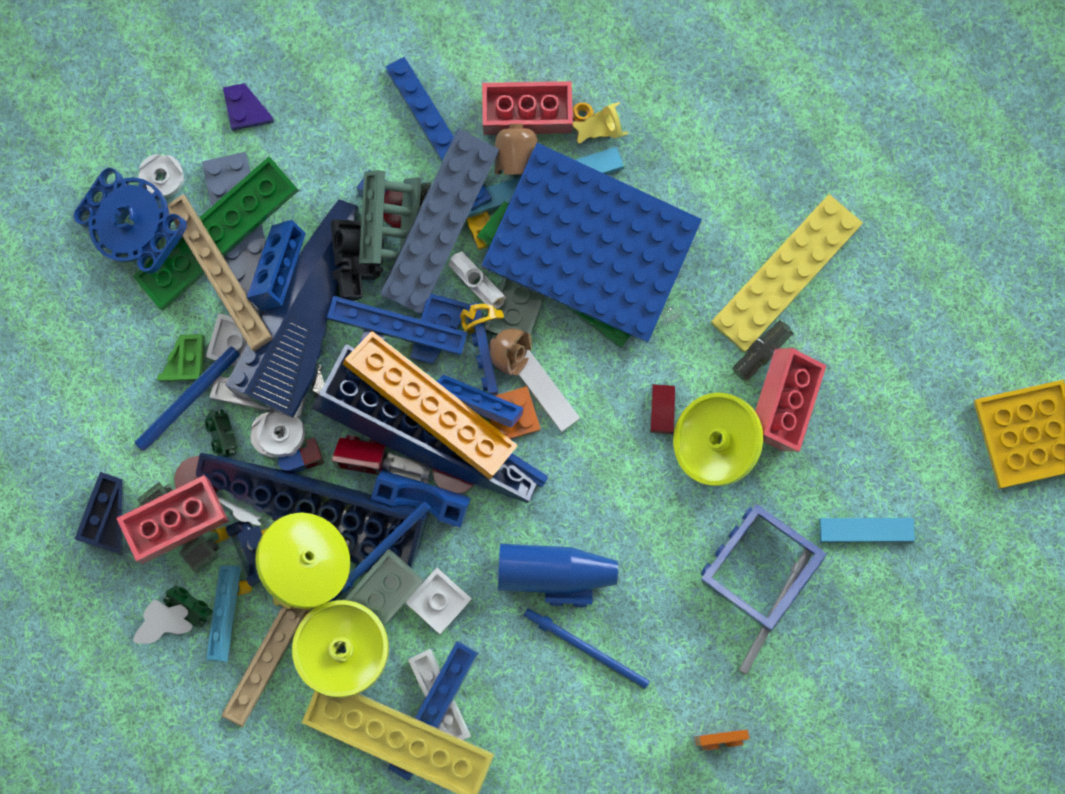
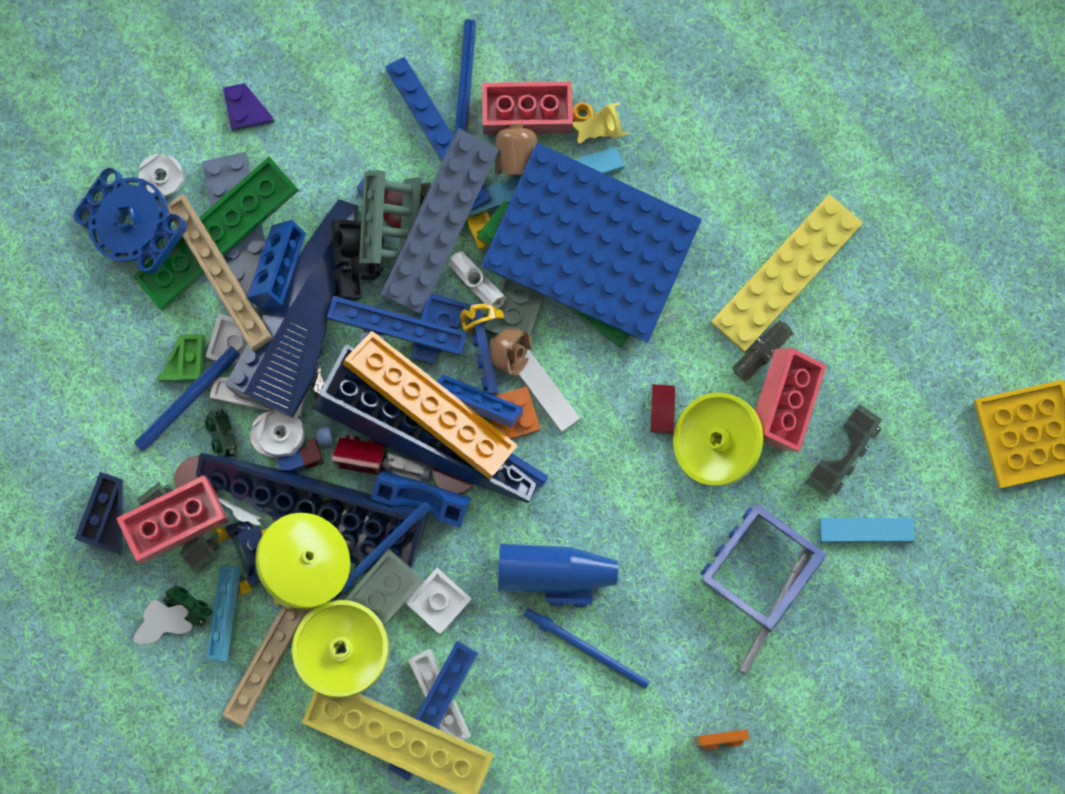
(324, 436): none -> light blue hinge
(465, 75): none -> blue axle
(859, 428): none -> clear smoke arch

